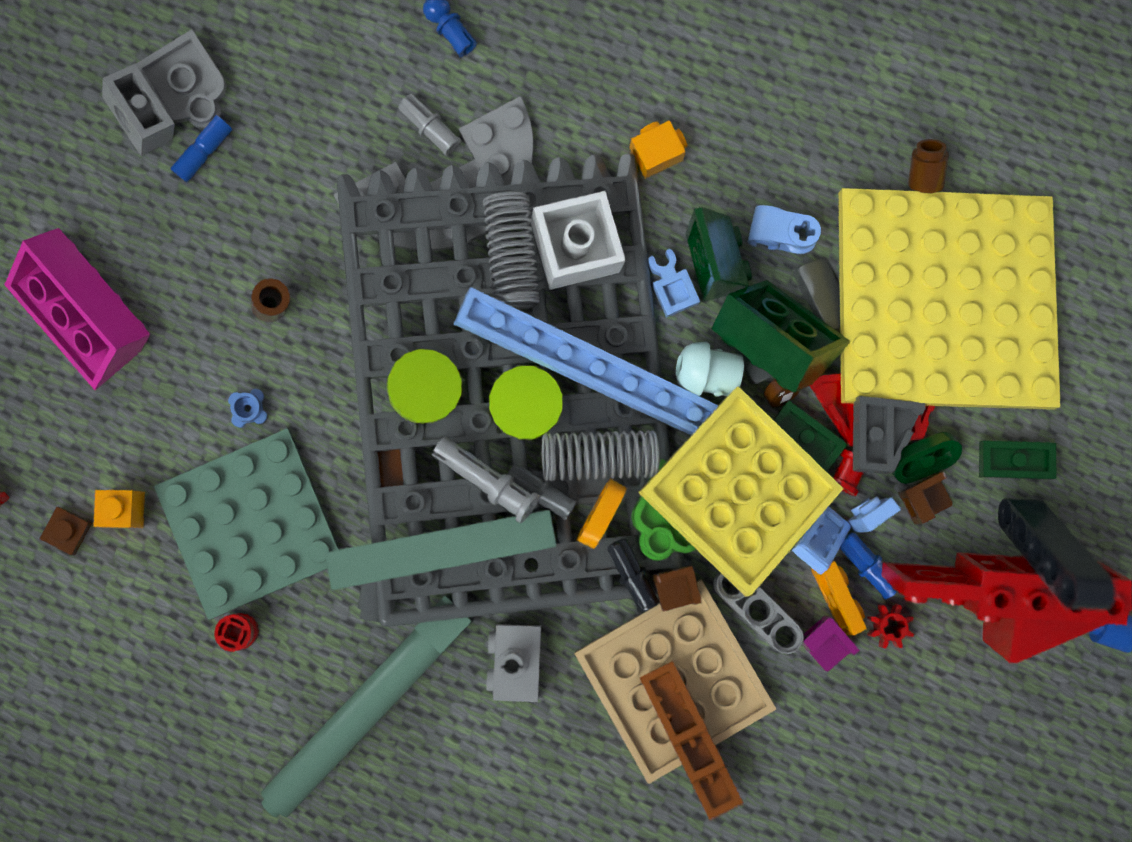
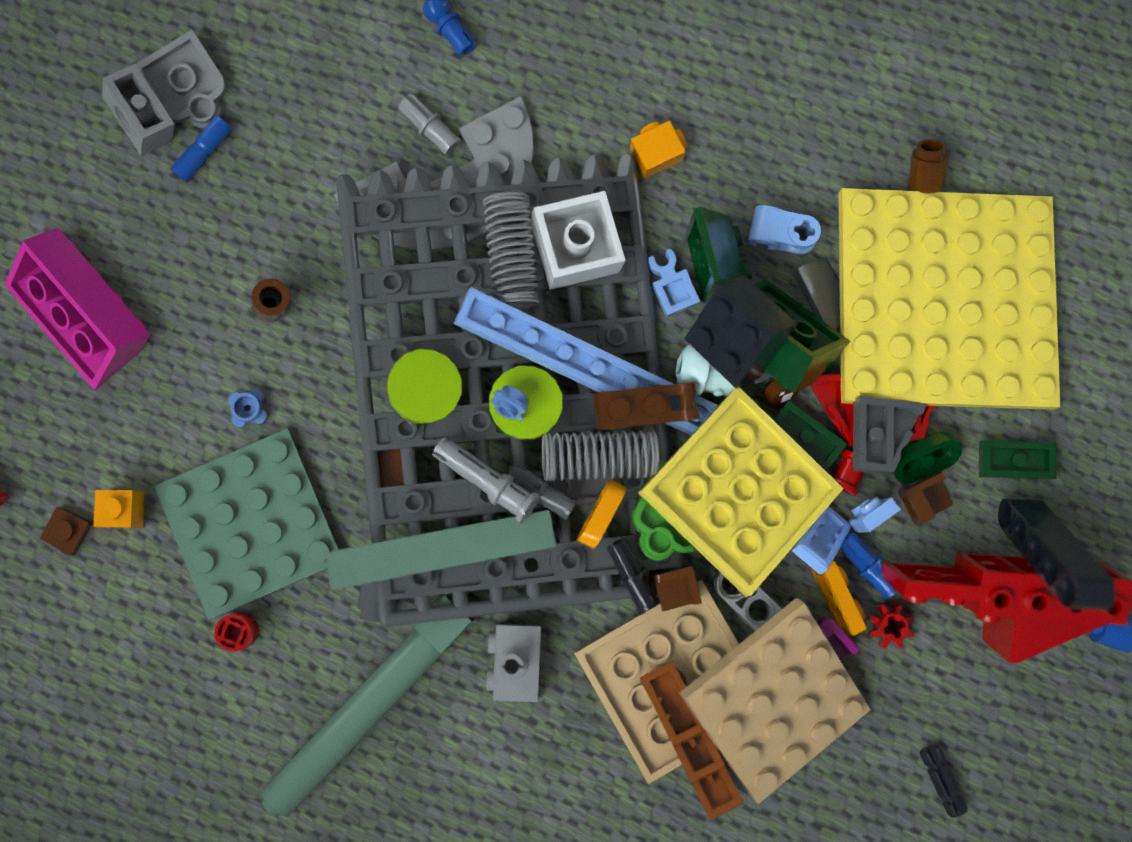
(510, 403): none -> medium blue plate
(644, 406): none -> reddish brown plate
(740, 331): none -> black brick
(776, 700): none -> tan plate
(943, 781): none -> black axle

